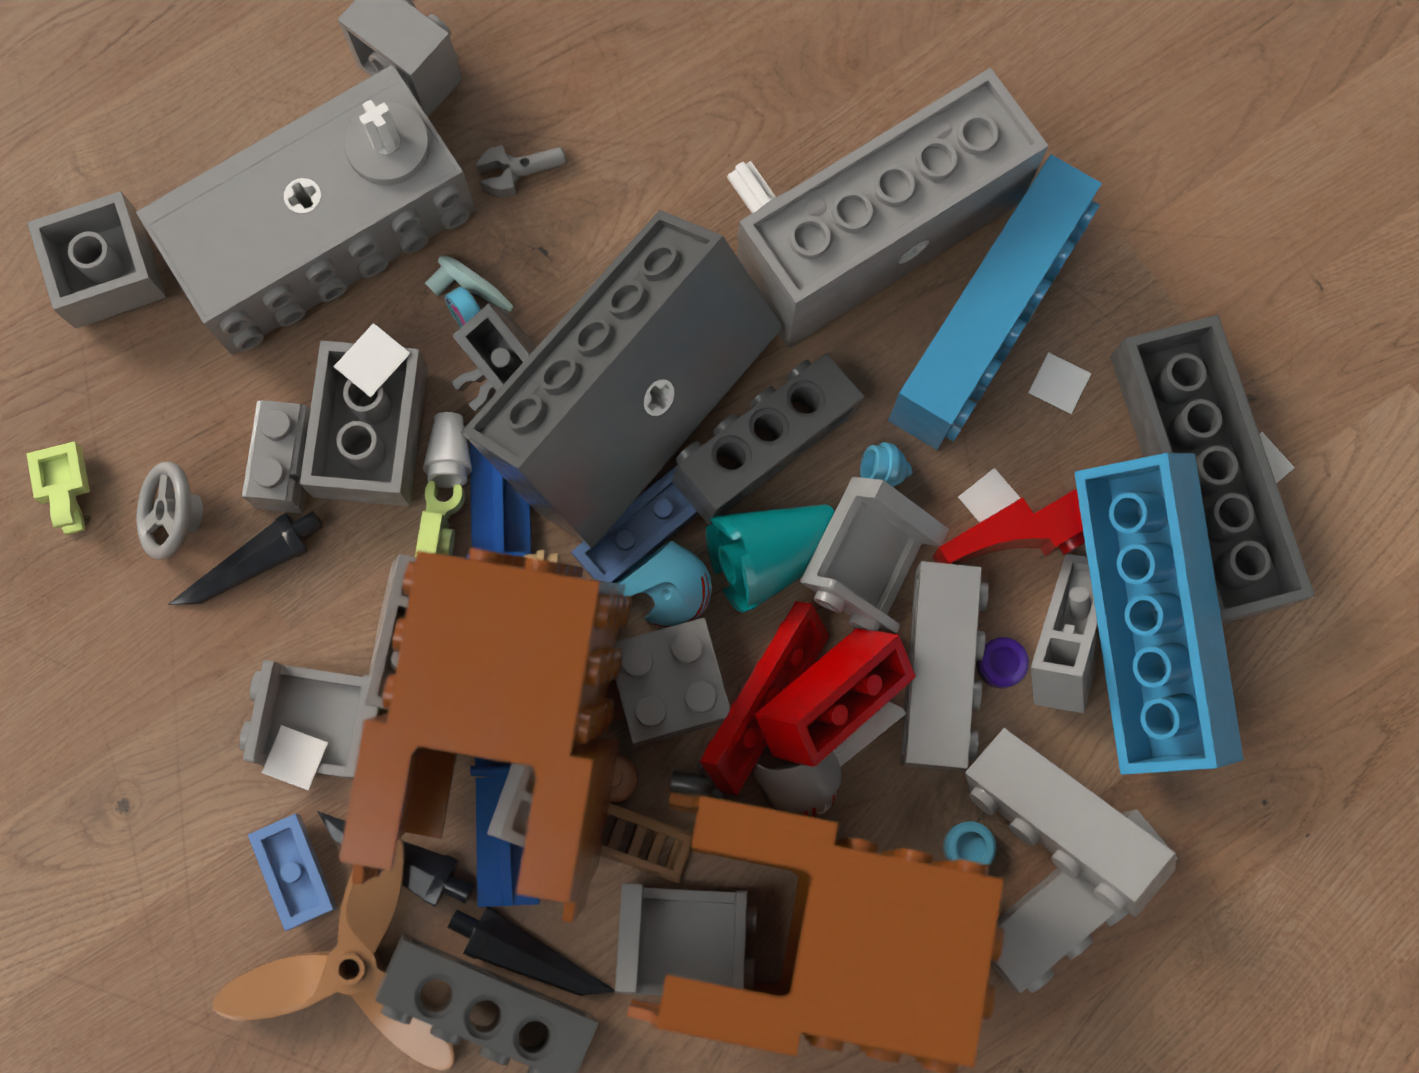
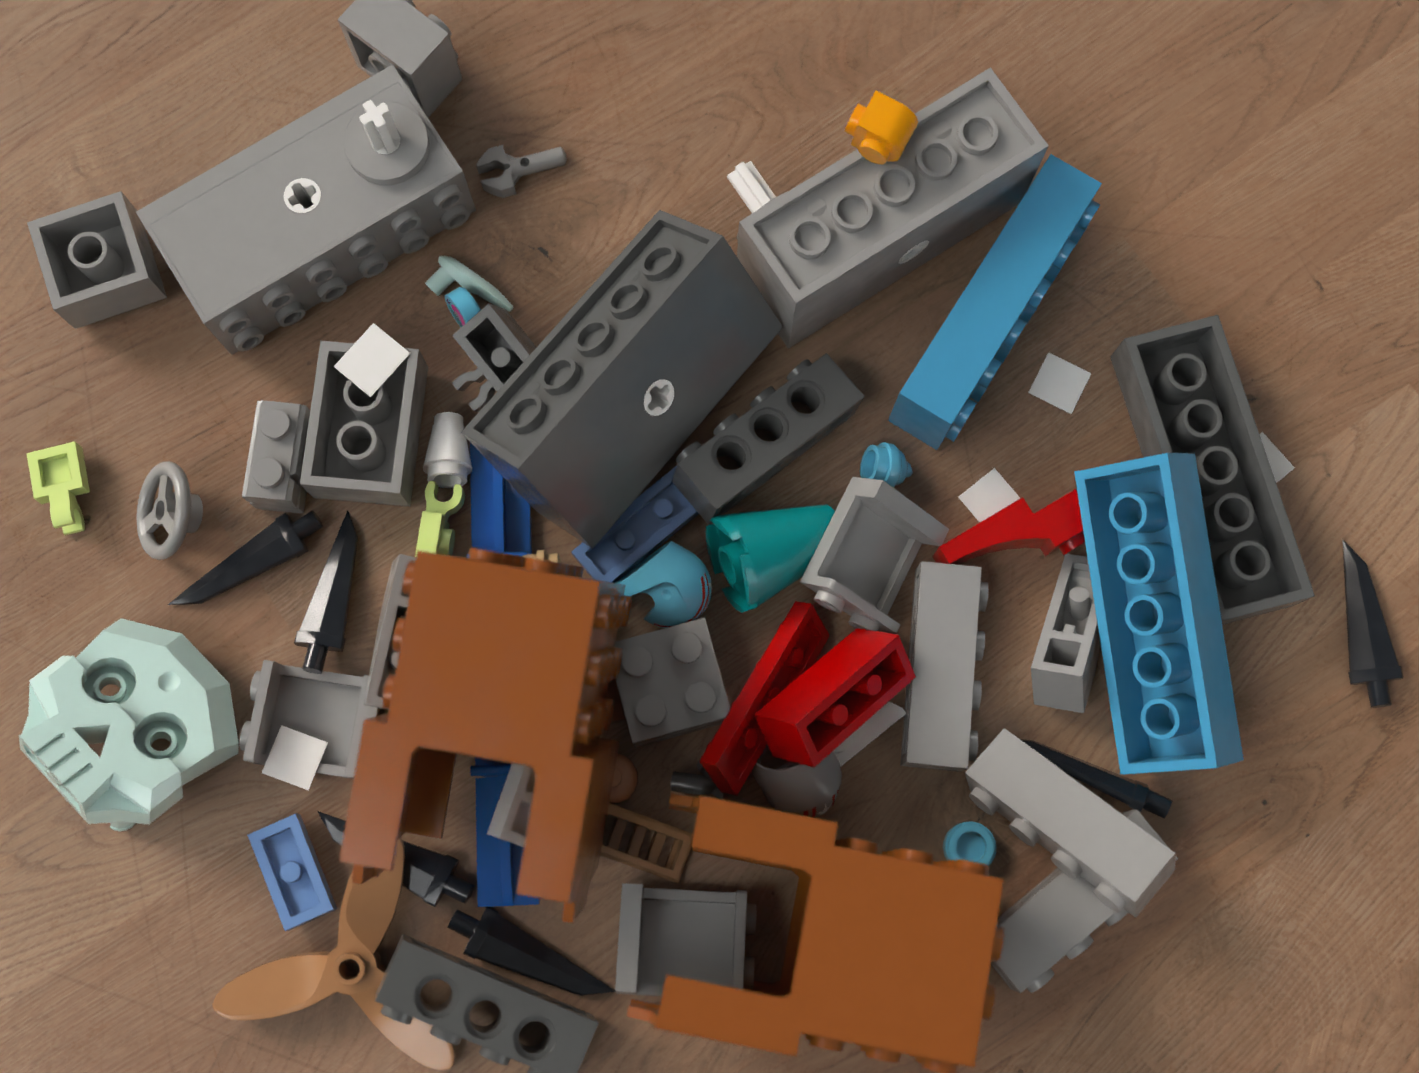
(163, 694): none -> light aqua brick
(328, 611): none -> black bar
(881, 128): none -> light orange plate
(1003, 663): dark purple tile -> none
(1126, 790): none -> black bar
(1369, 643): none -> black bar

